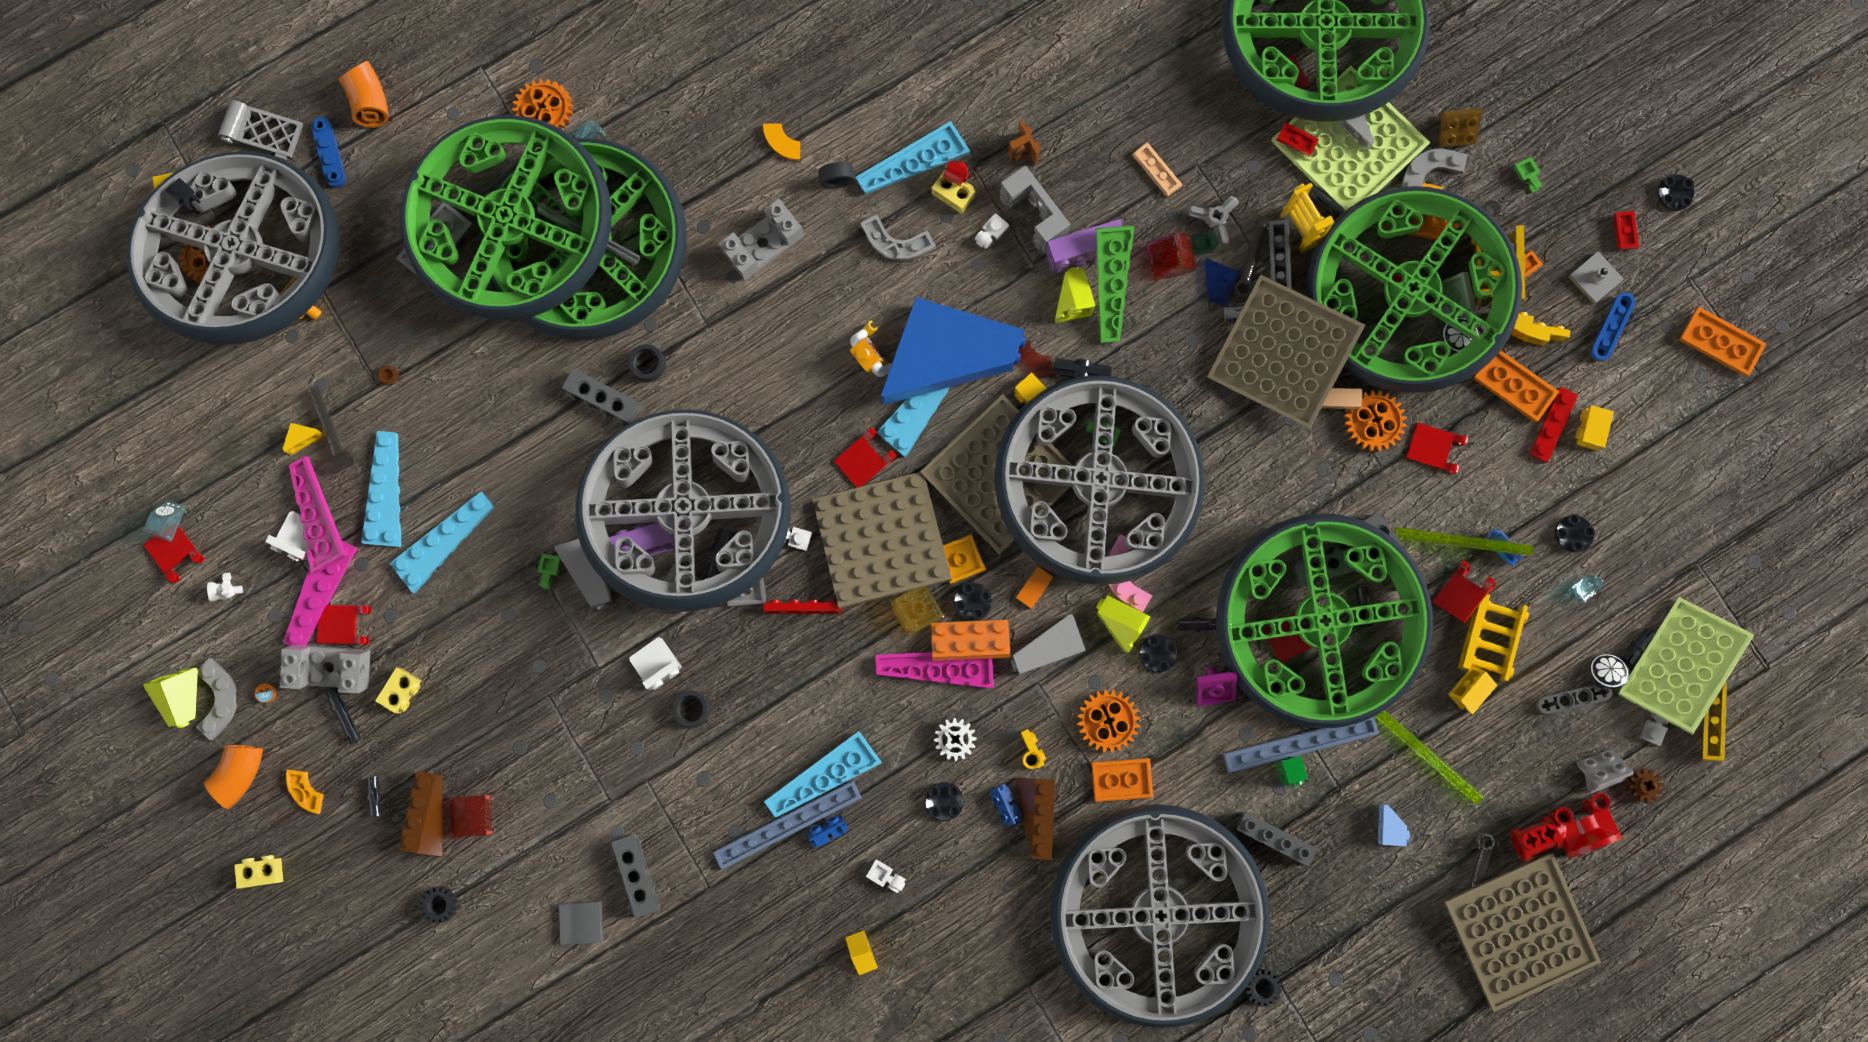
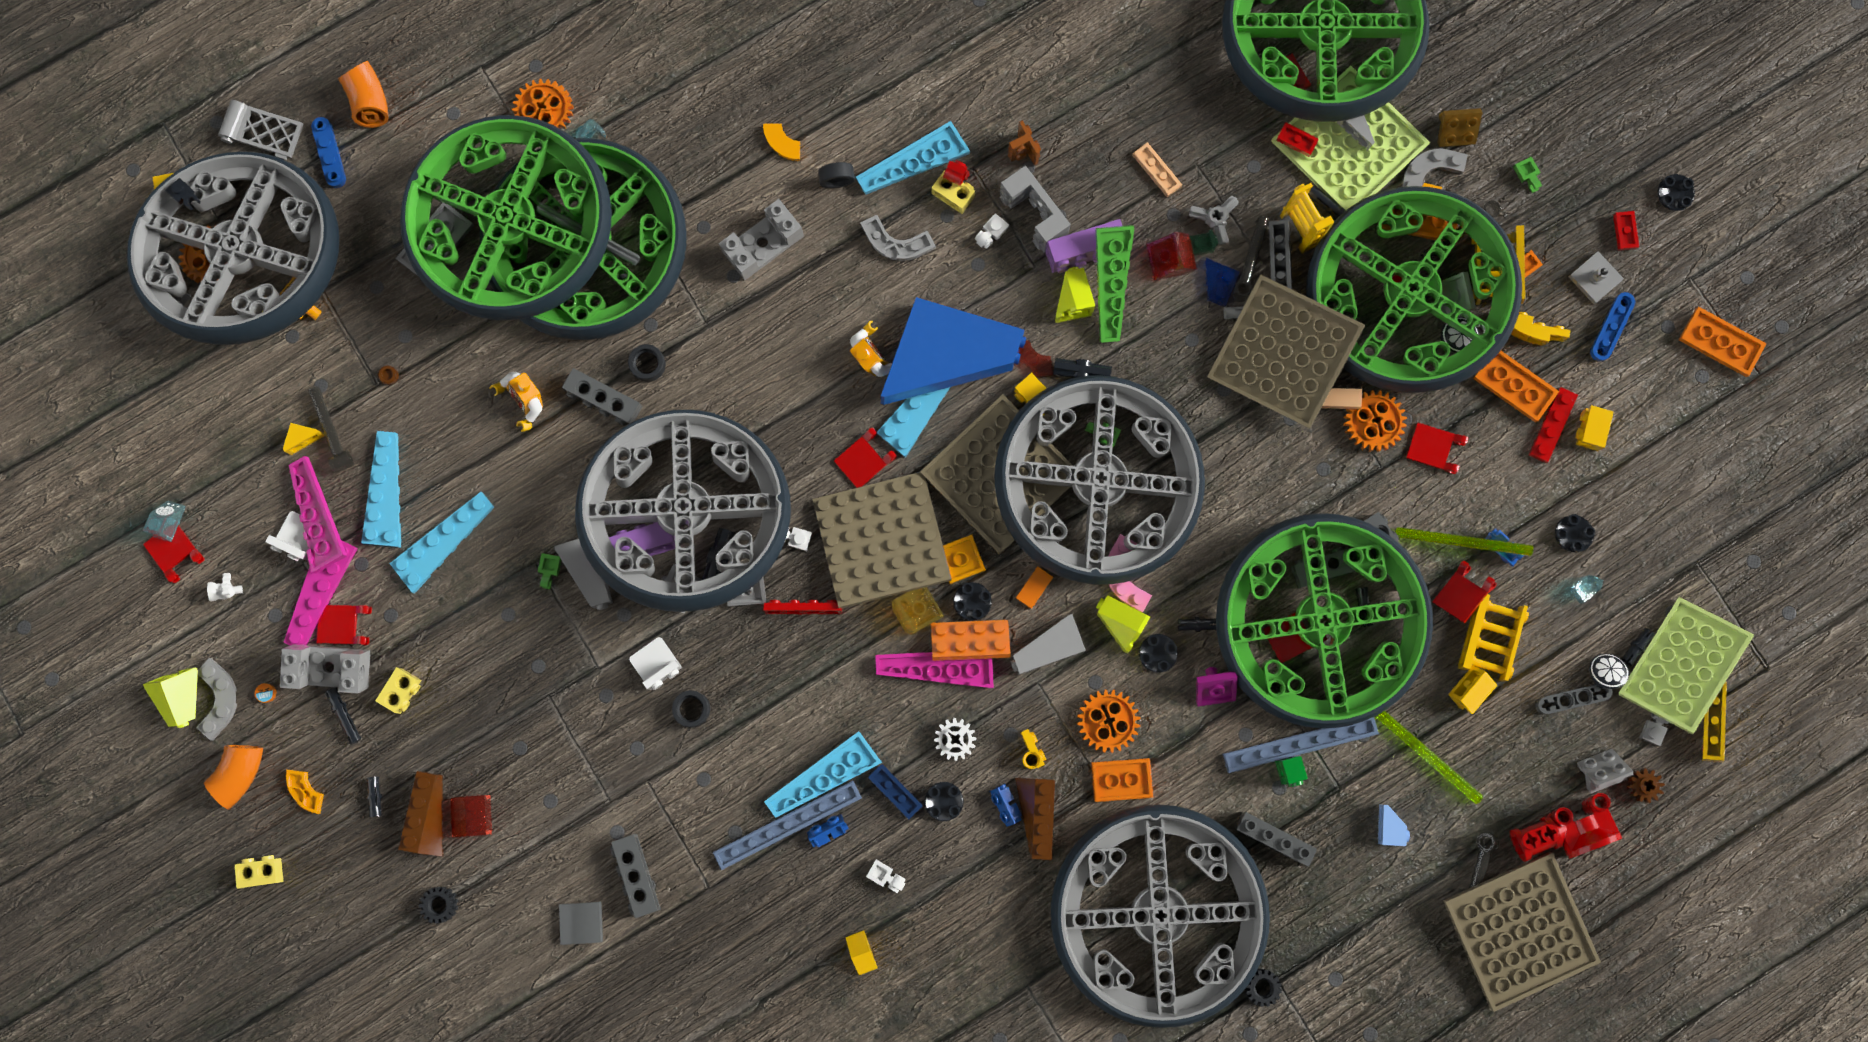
(524, 394): none -> torso
(895, 791): none -> dark blue plate

